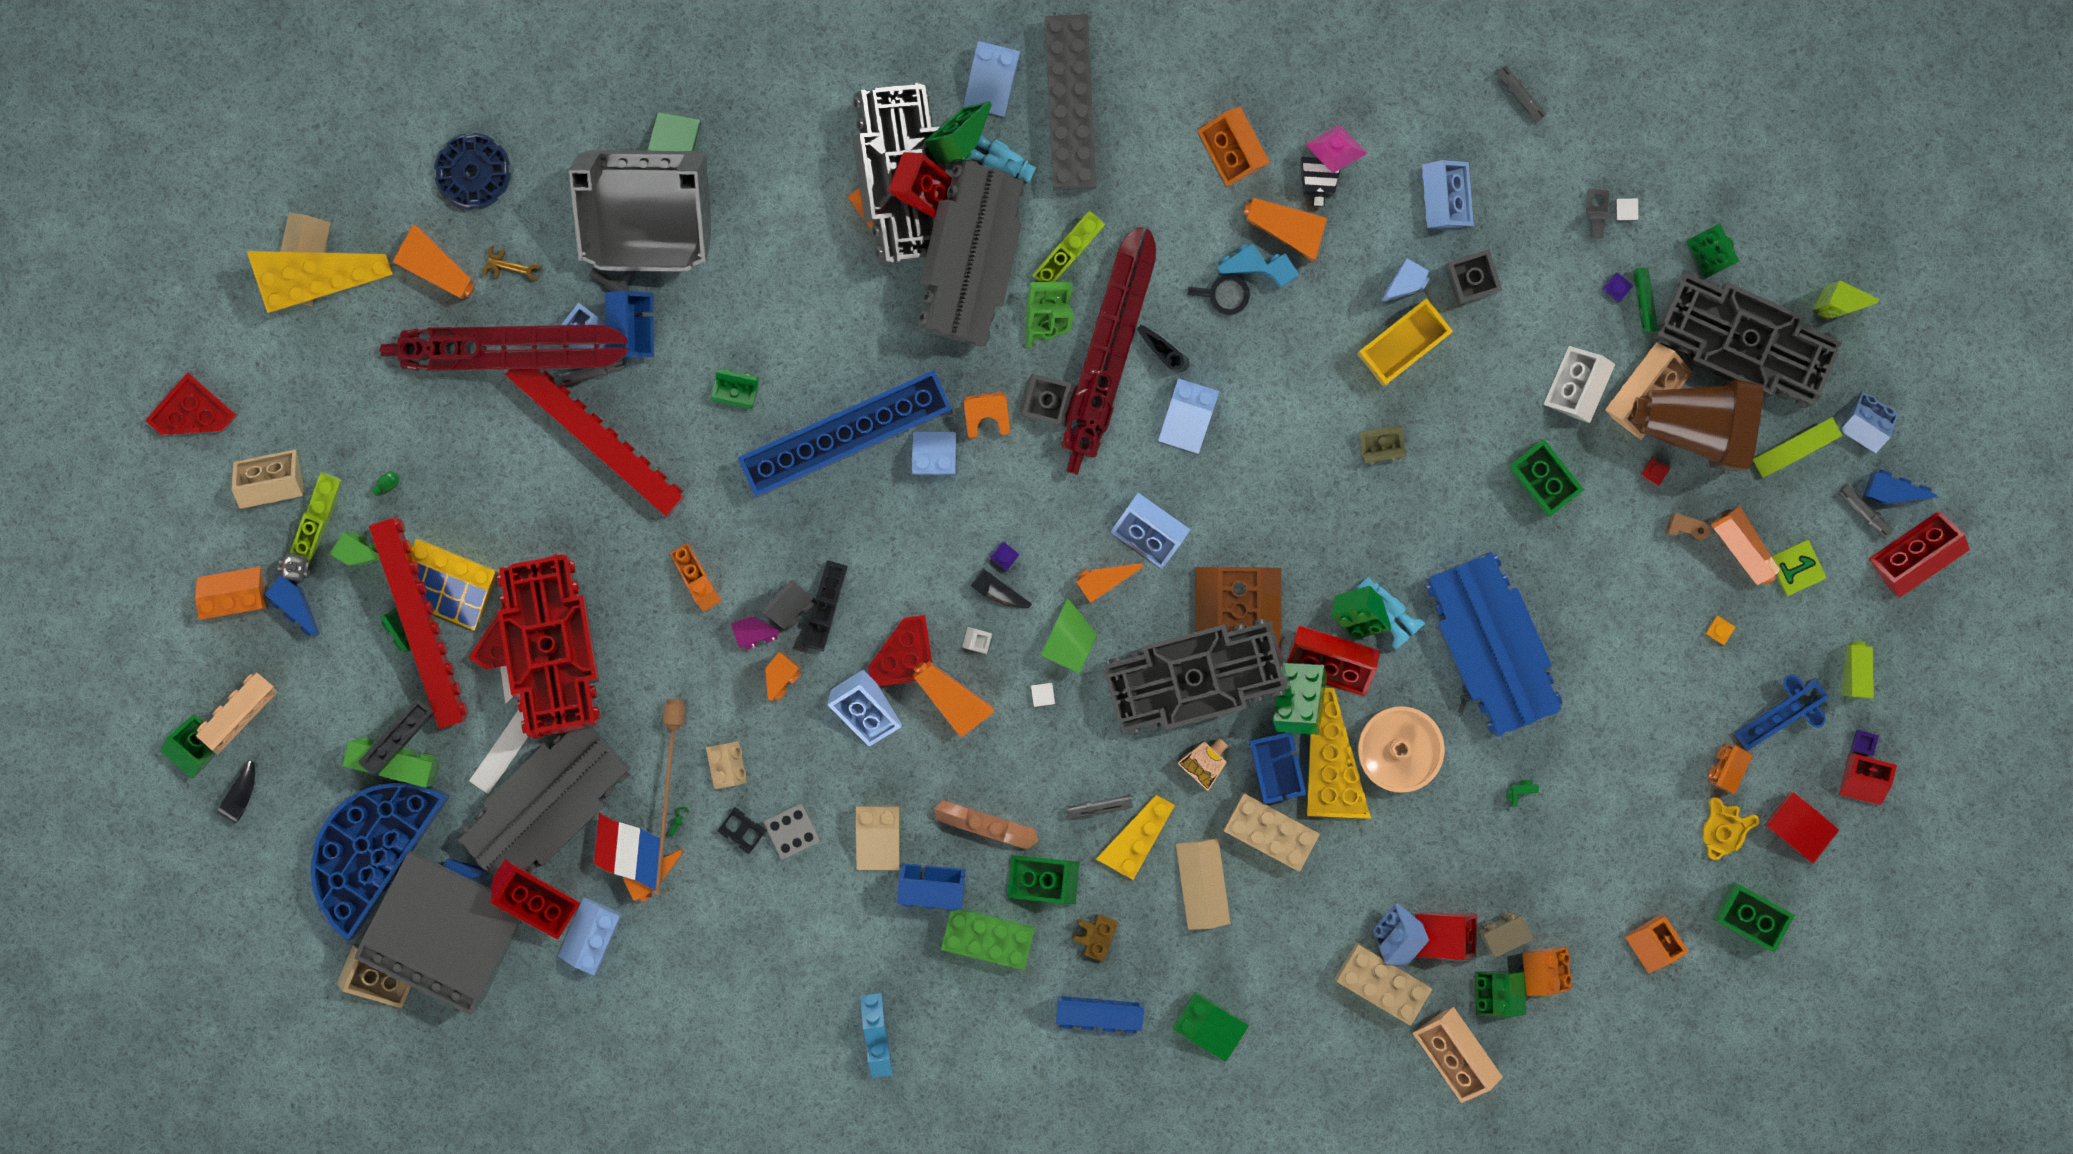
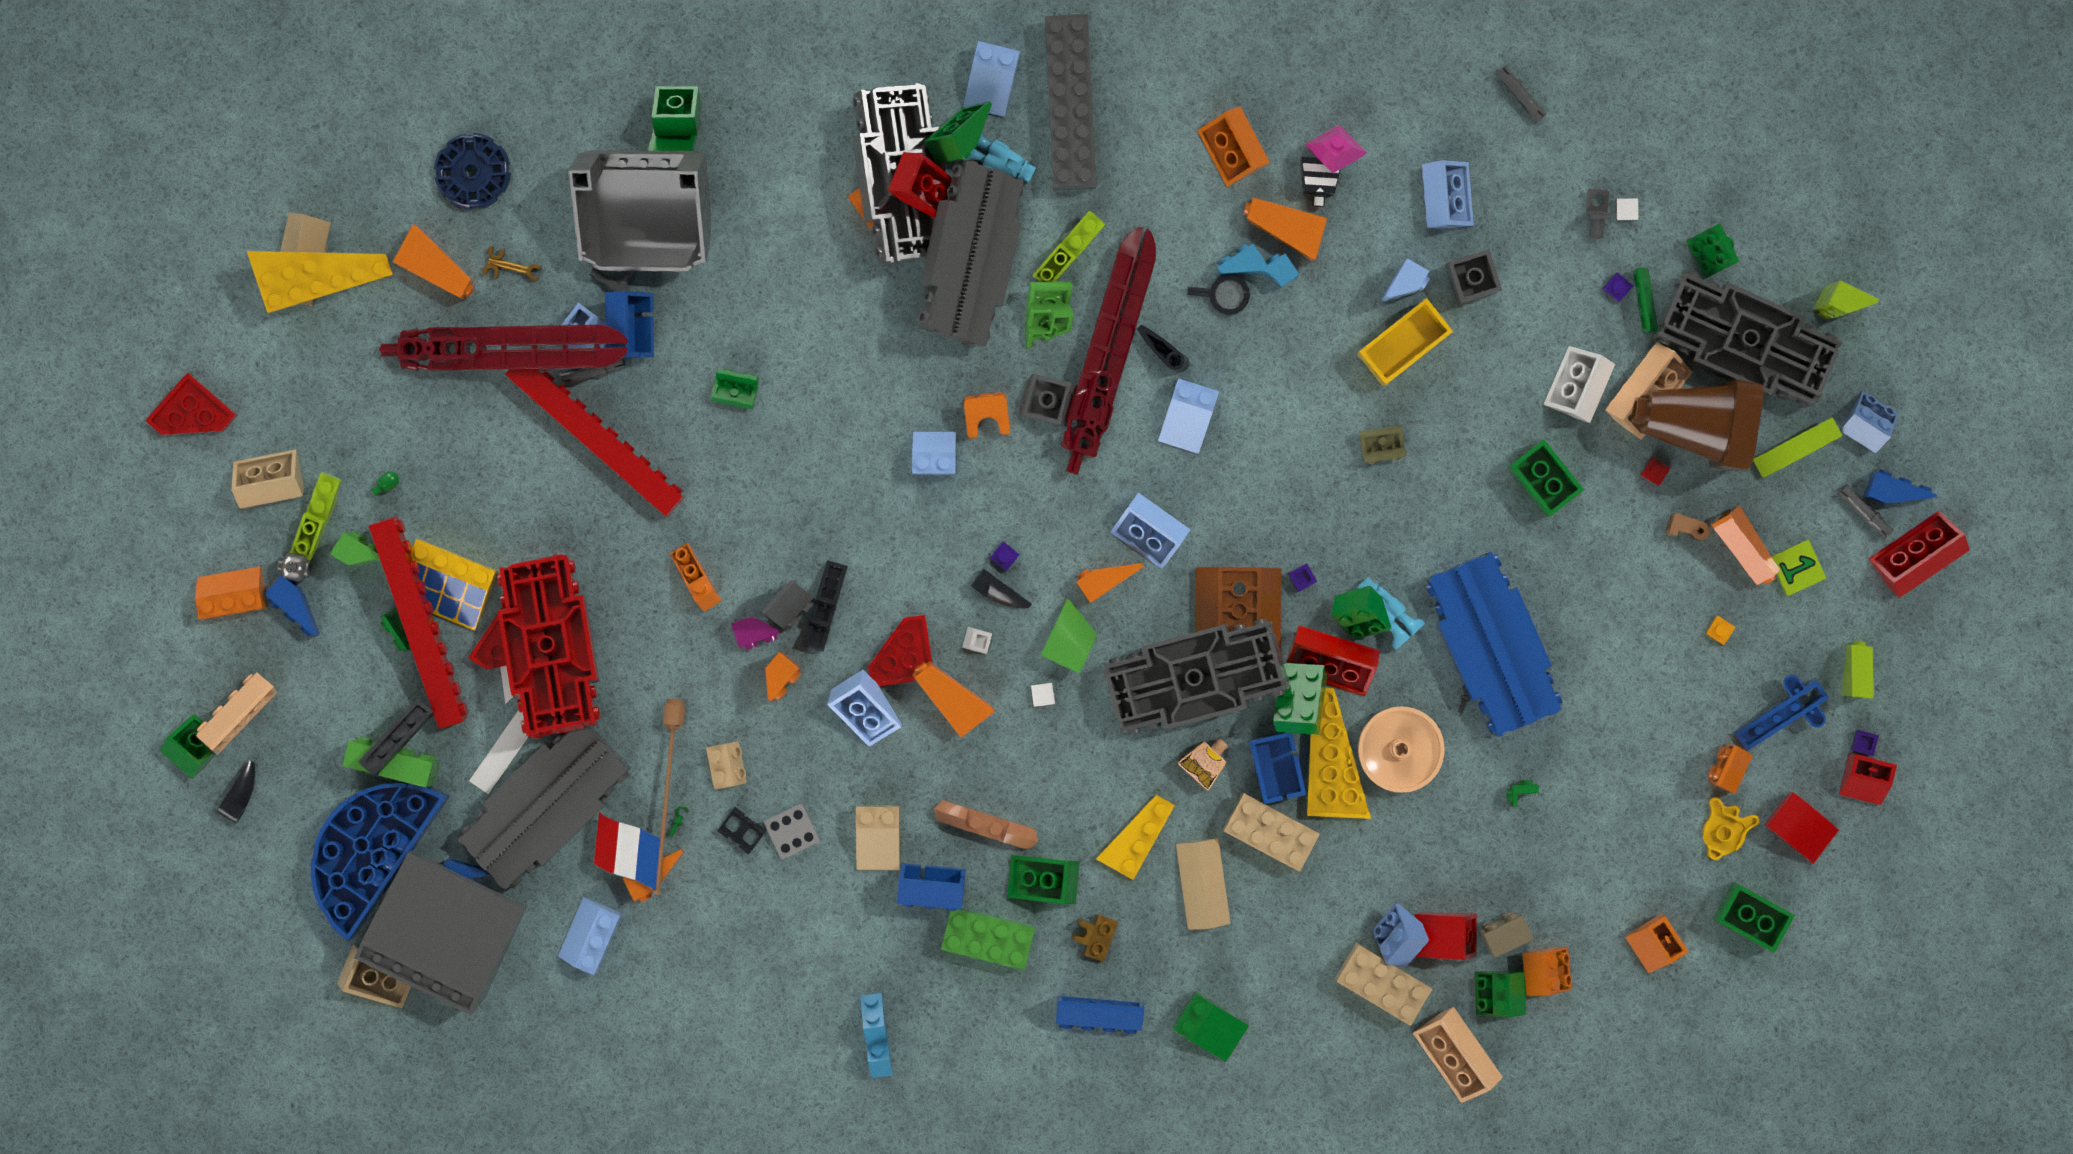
(532, 899): red slope -> none
(676, 110): none -> green brick
(845, 434): blue brick -> none
(1097, 807): dark grey pin -> none
(1302, 577): none -> dark purple plate

